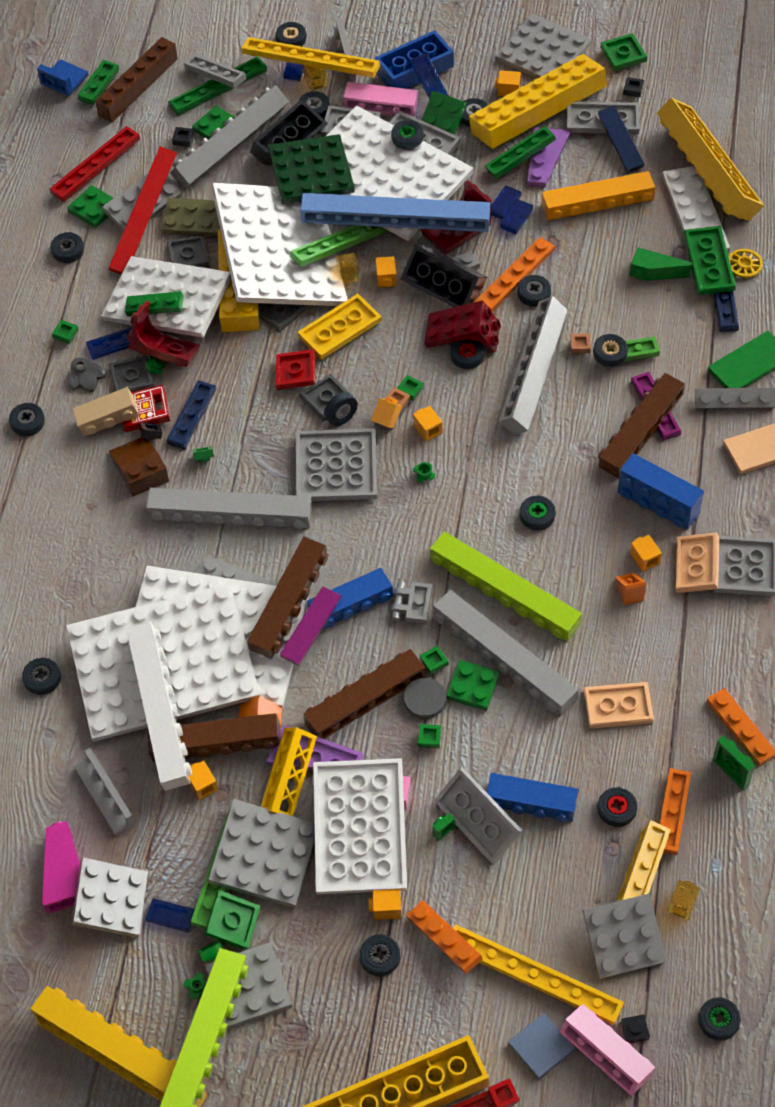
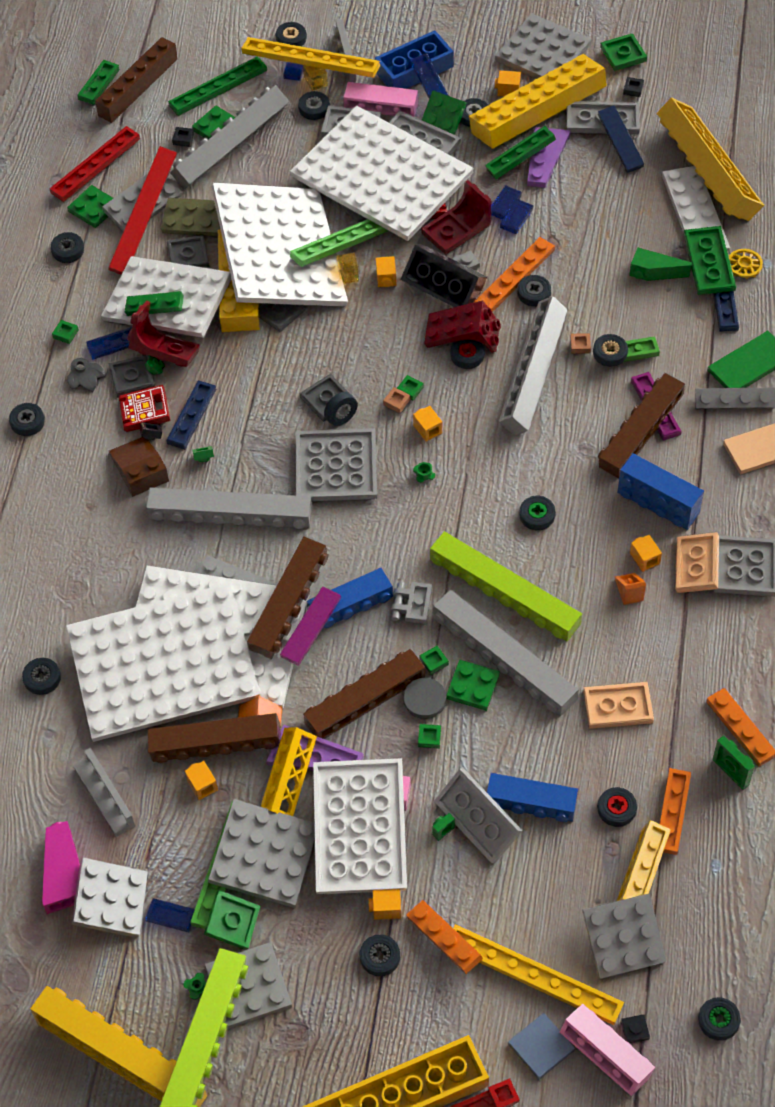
(61, 77): blue bracket -> none
(105, 411): tan brick -> none
(158, 706): white brick -> none
(209, 952): green plate -> none
(215, 70): light grey plate -> none
(295, 369): red plate -> none
(296, 124): black slope -> none
(311, 167): dark green plate -> none
(339, 326): yellow plate -> none
(386, 412): light orange brick -> none
(395, 212): medium blue brick -> none
(405, 128): black bush -> none
(598, 195): light orange brick -> none
(683, 899): clear yellow brick -> none

